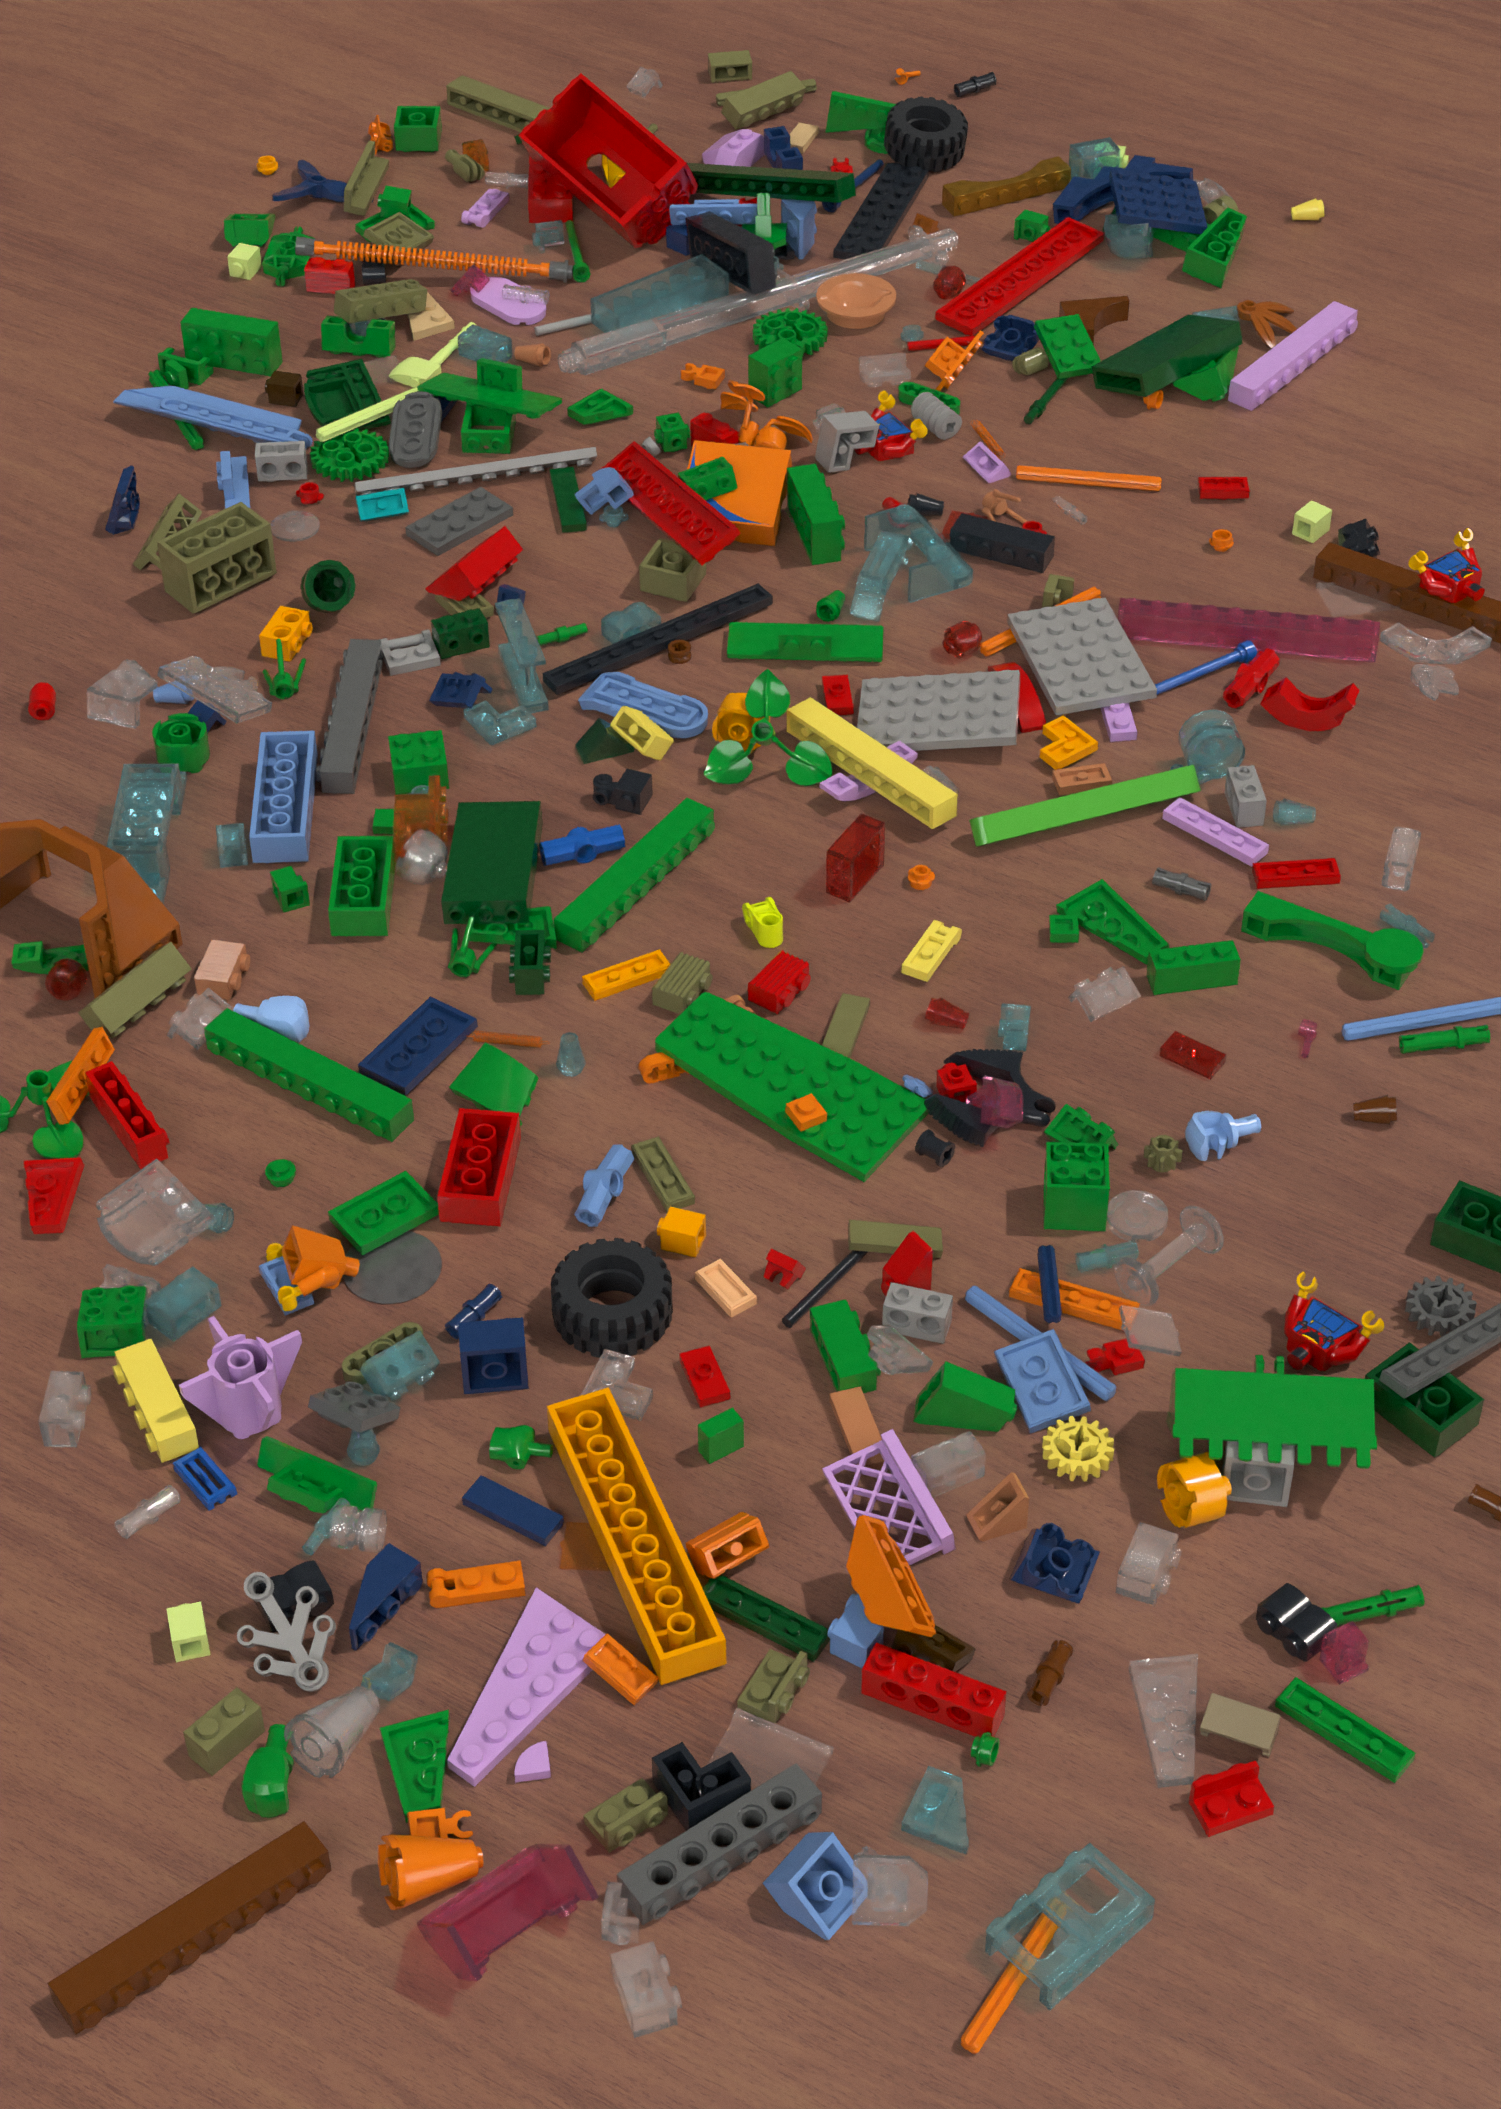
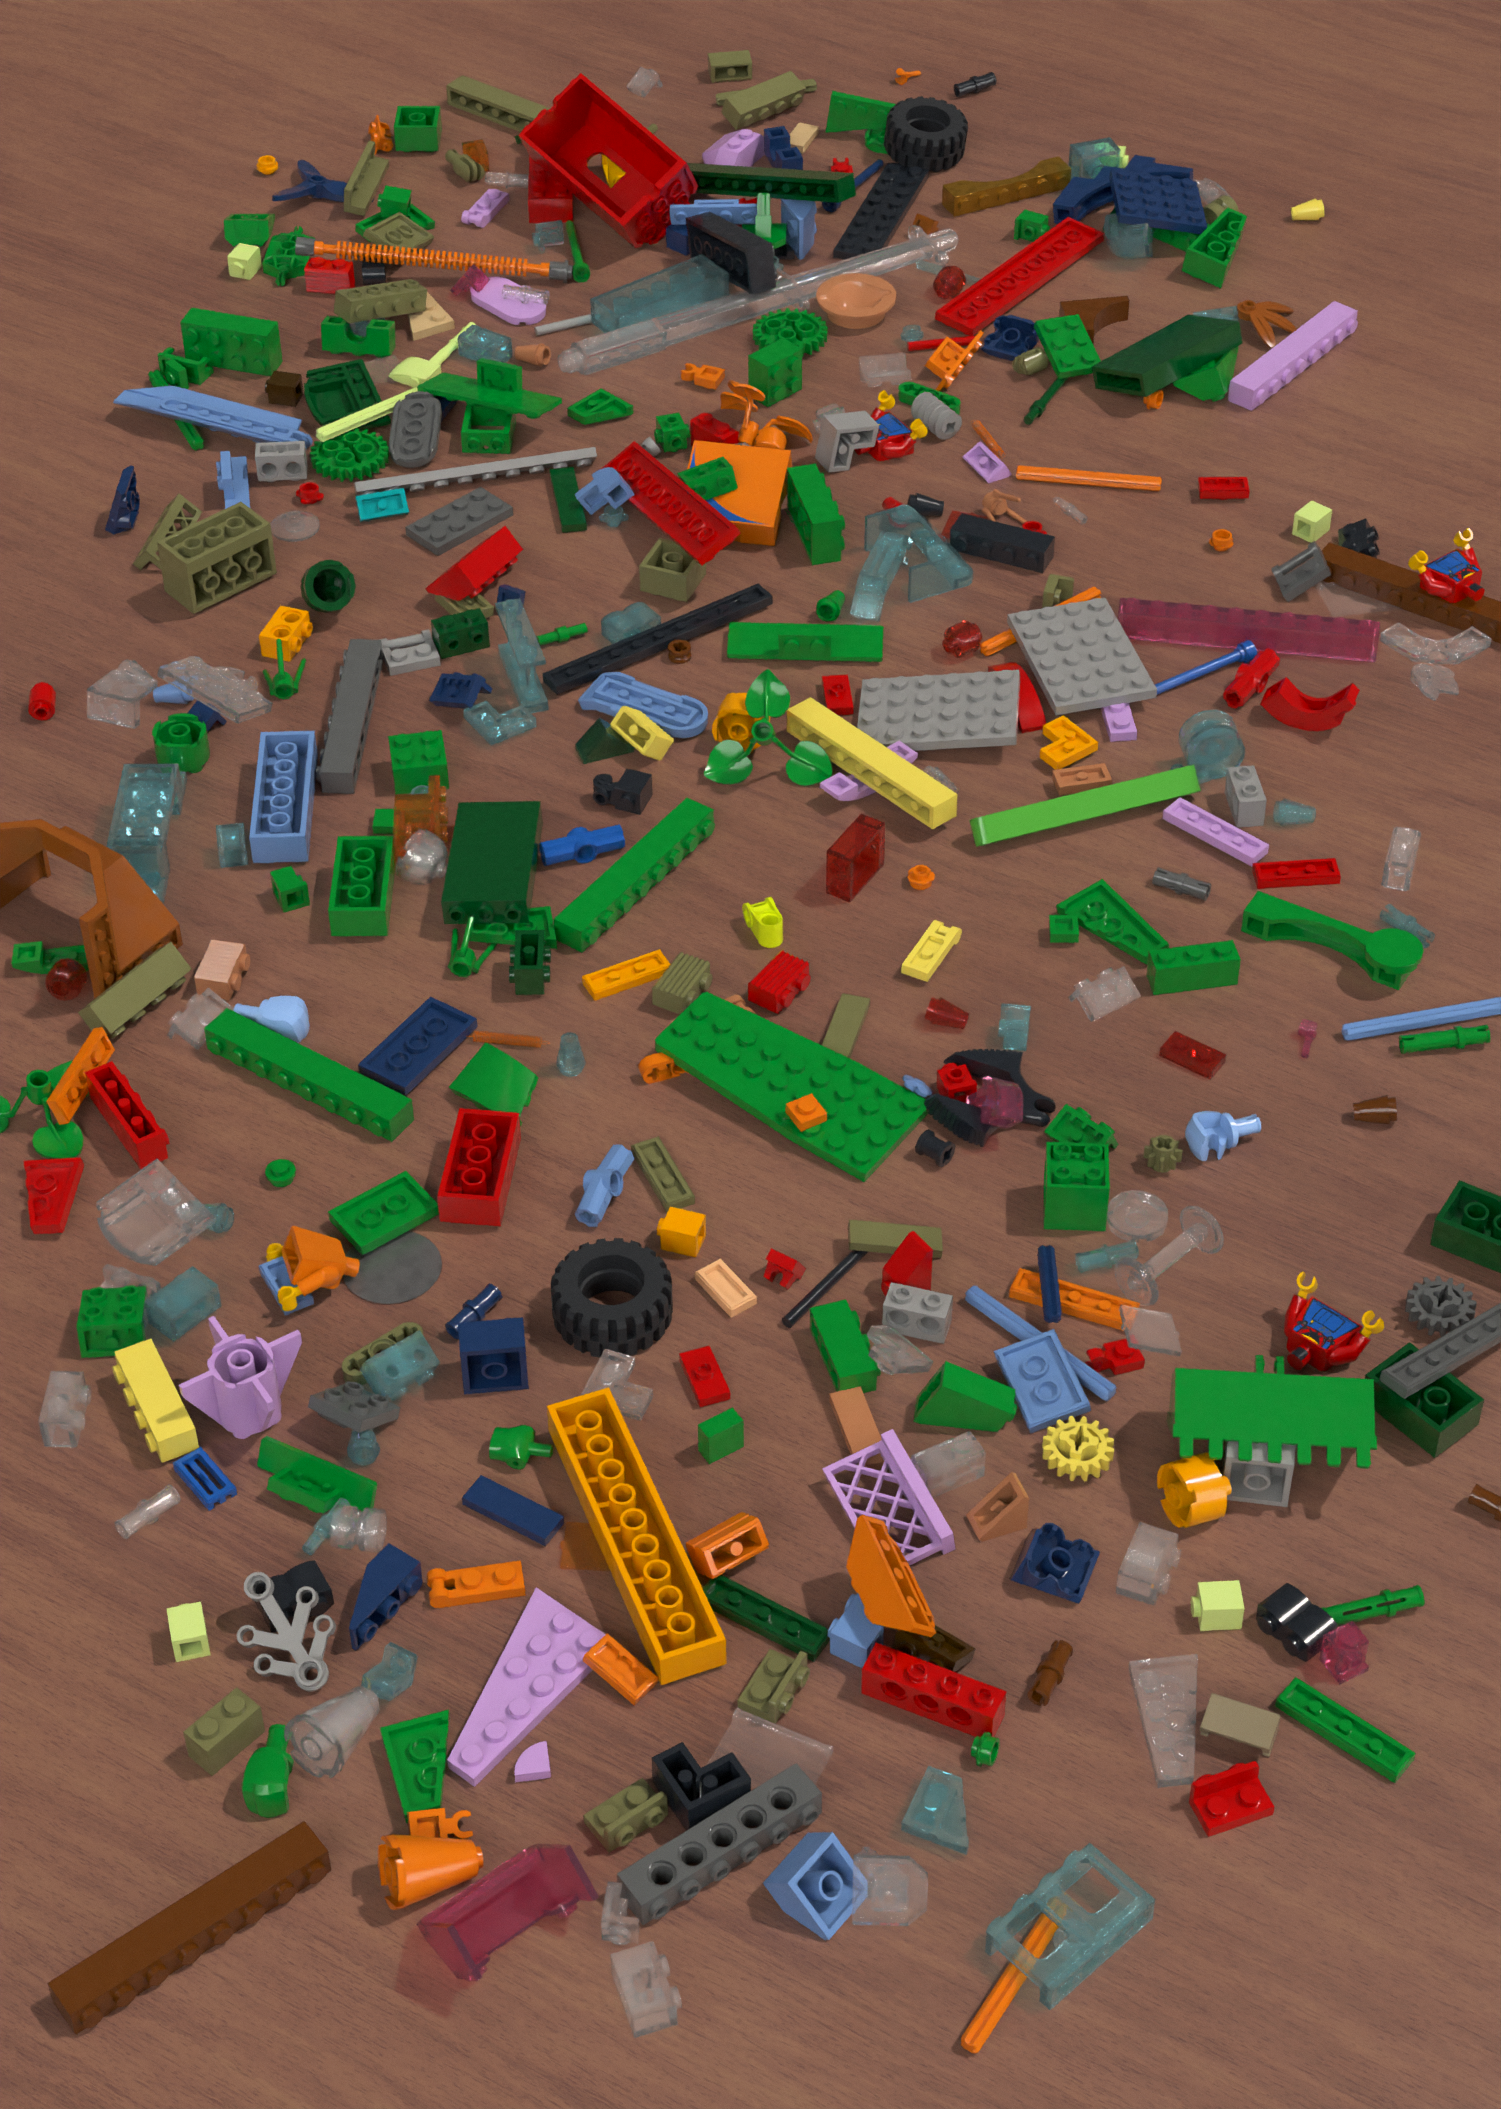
(1218, 1605): none -> yellowish green brick
(1304, 576): none -> dark grey plate

